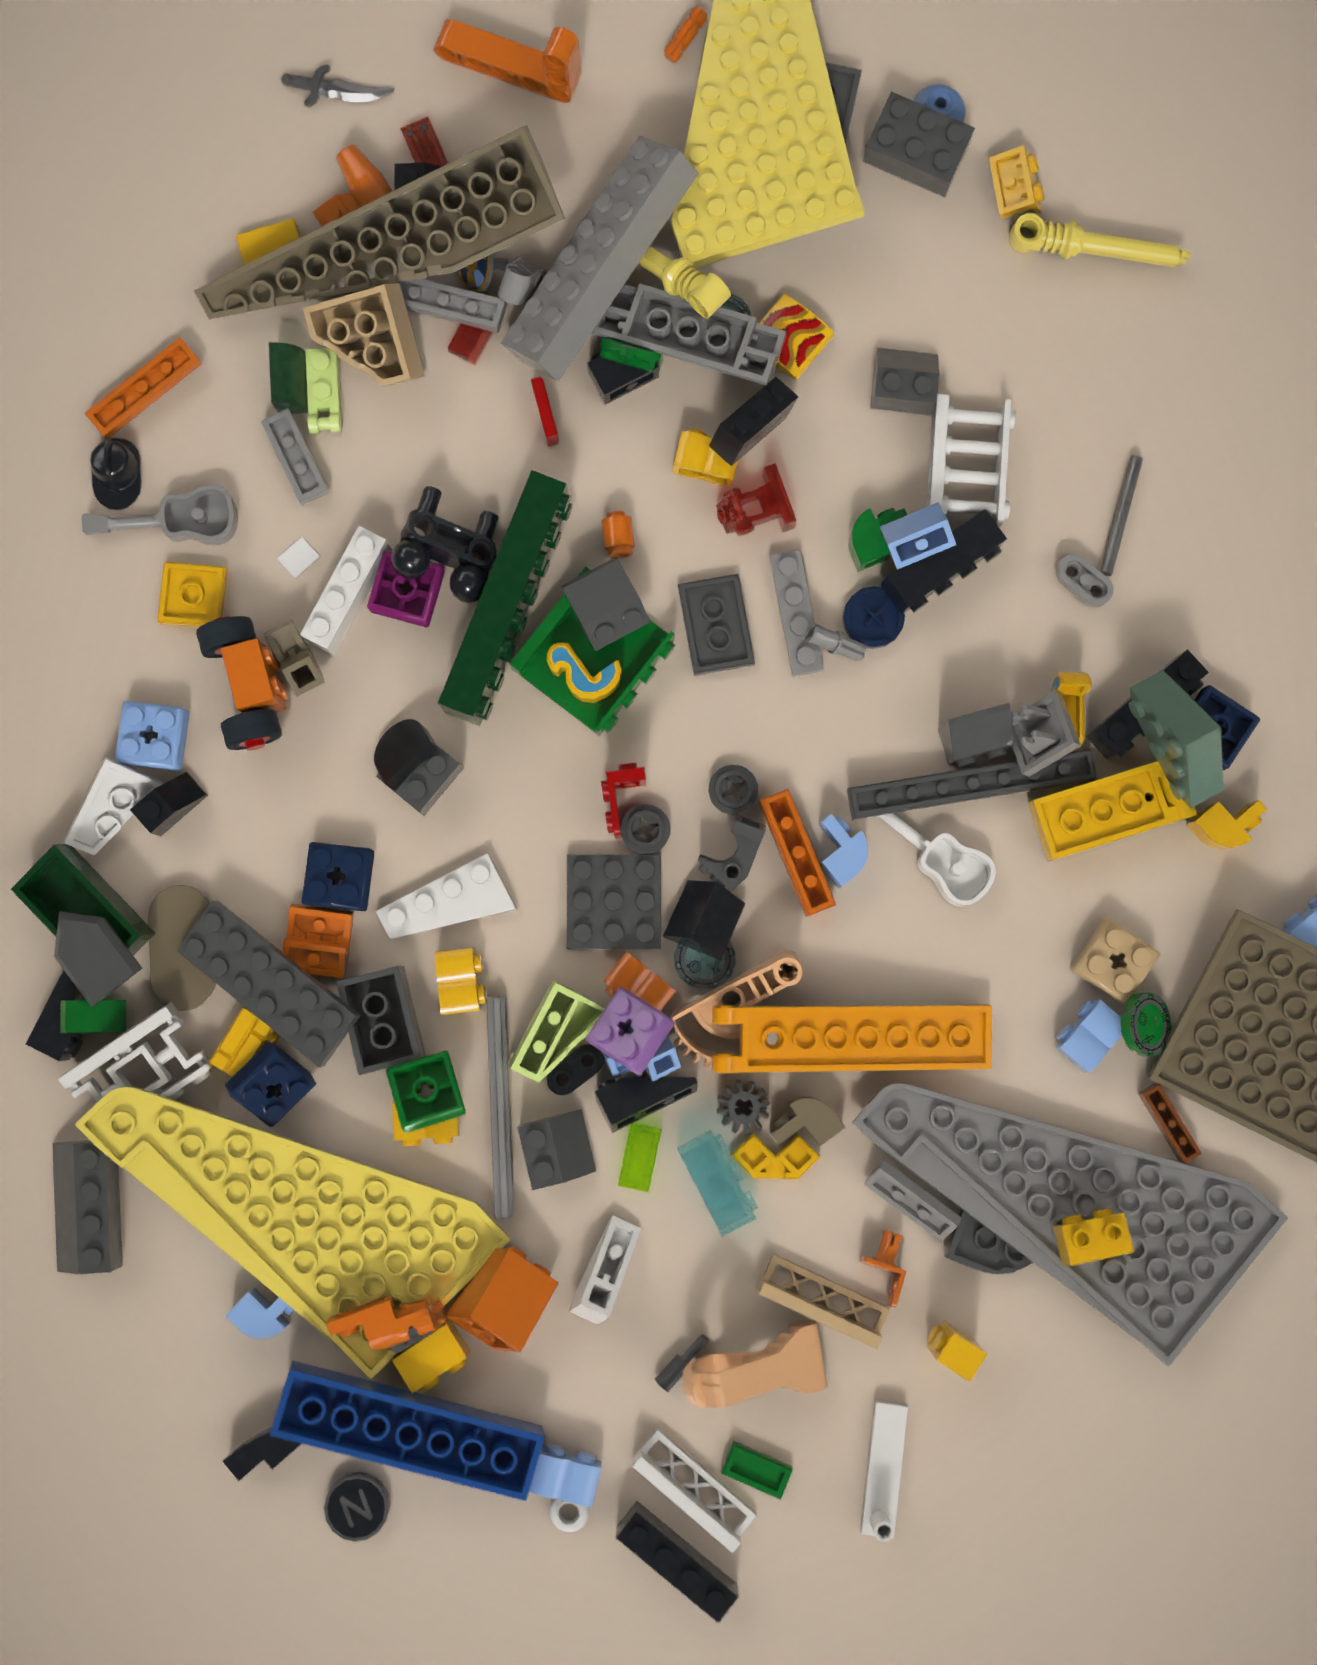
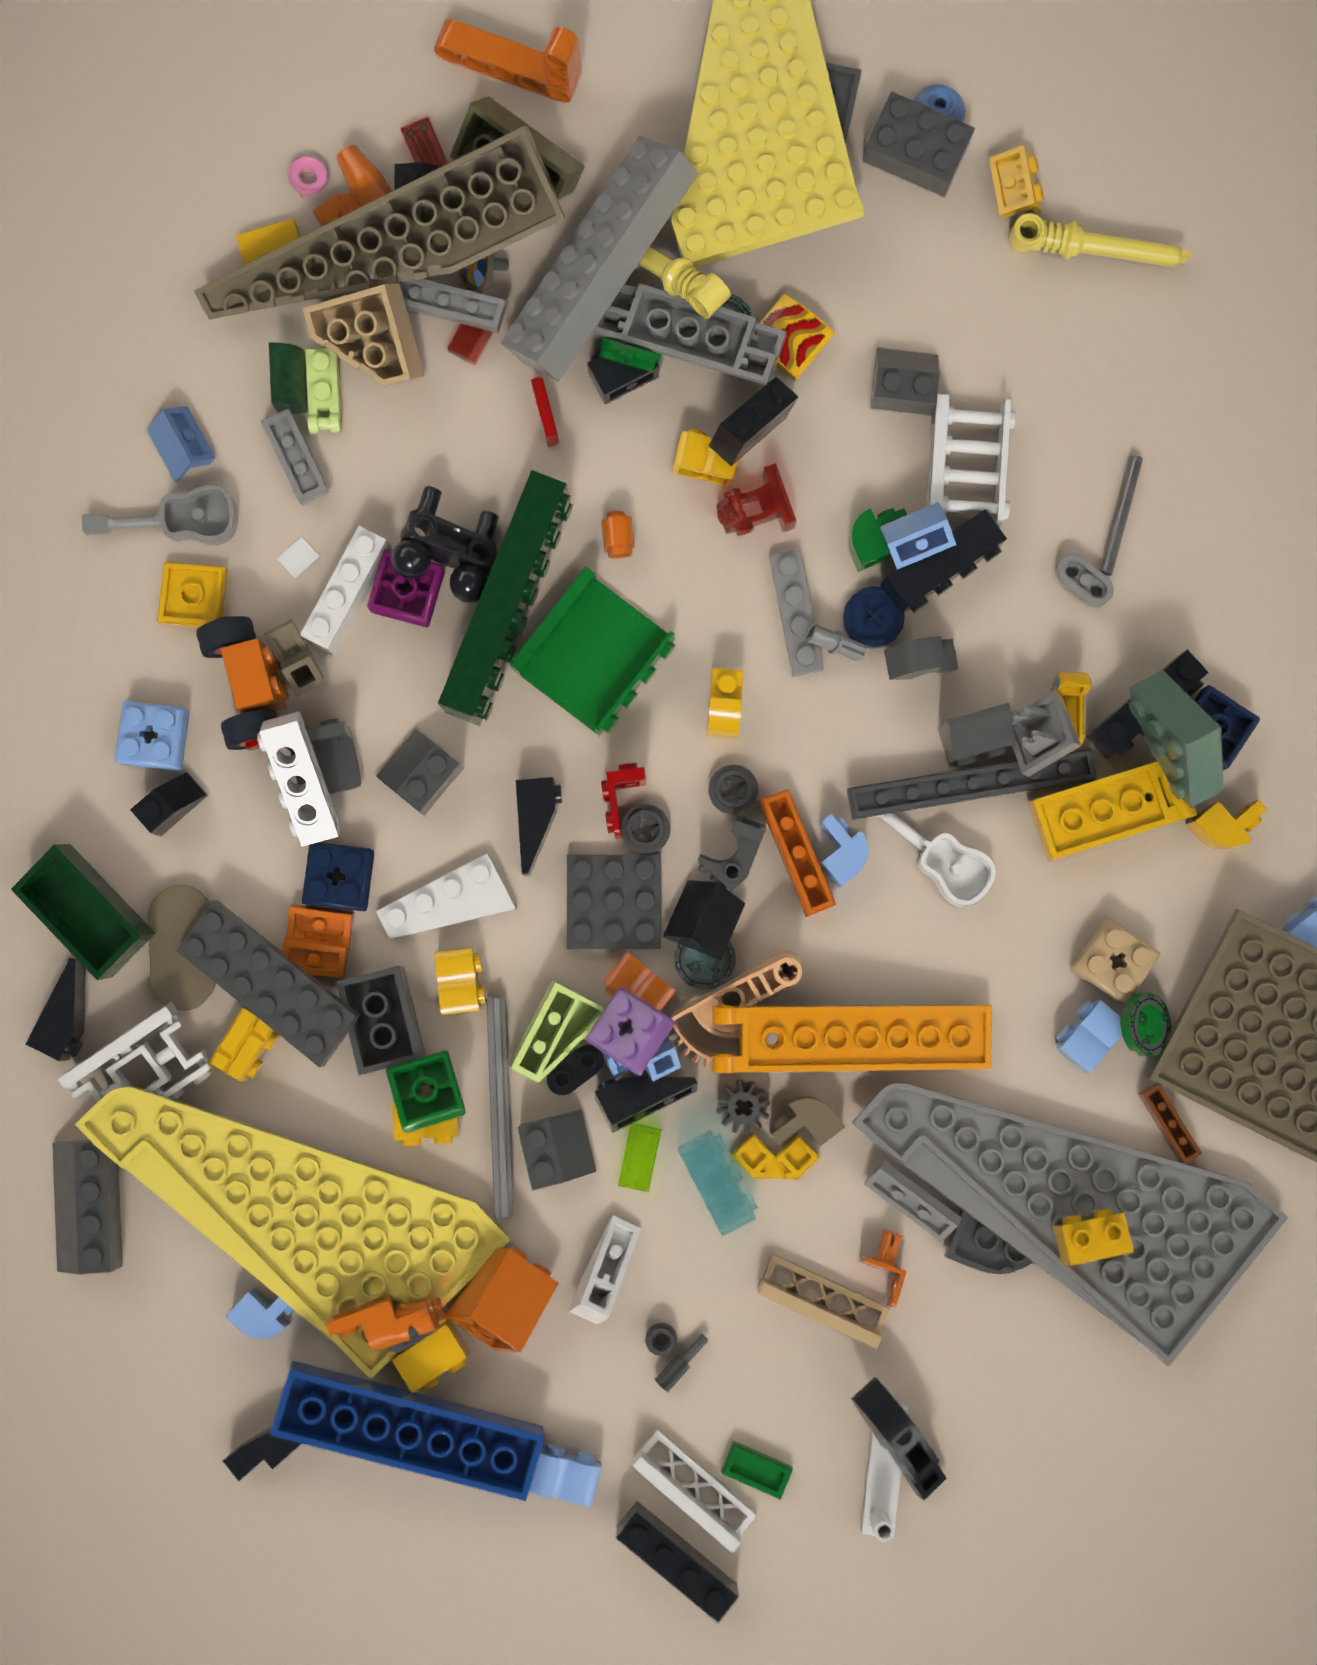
(80, 1017): green tile -> none
(93, 955): dark grey tile -> none
(108, 805): white wing -> none
(116, 473): black piece -> none
(143, 388): orange plate -> none
(179, 441): none -> medium blue panel
(274, 1067): dark blue brick -> none
(291, 732): none -> white brick
(307, 164): none -> bright pink piece
(333, 89): piece -> none
(335, 755): none -> dark grey bracket
(357, 1506): black tile -> none
(402, 751): black tile -> none
(489, 120): none -> olive wedge
(519, 281): light grey piece -> none
(536, 812): none -> black slope
(564, 1524): white piece -> none
(578, 679): yellow animal -> none
(605, 604): dark grey slope -> none
(661, 1349): none -> dark grey plate
(685, 34): orange axle -> none
(716, 624): dark grey tile -> none
(725, 703): none -> yellow brick
(732, 1377): light nougat arm -> none
(900, 1437): none -> black slope
(920, 657): none -> dark grey brick
(956, 1350): yellow brick -> none

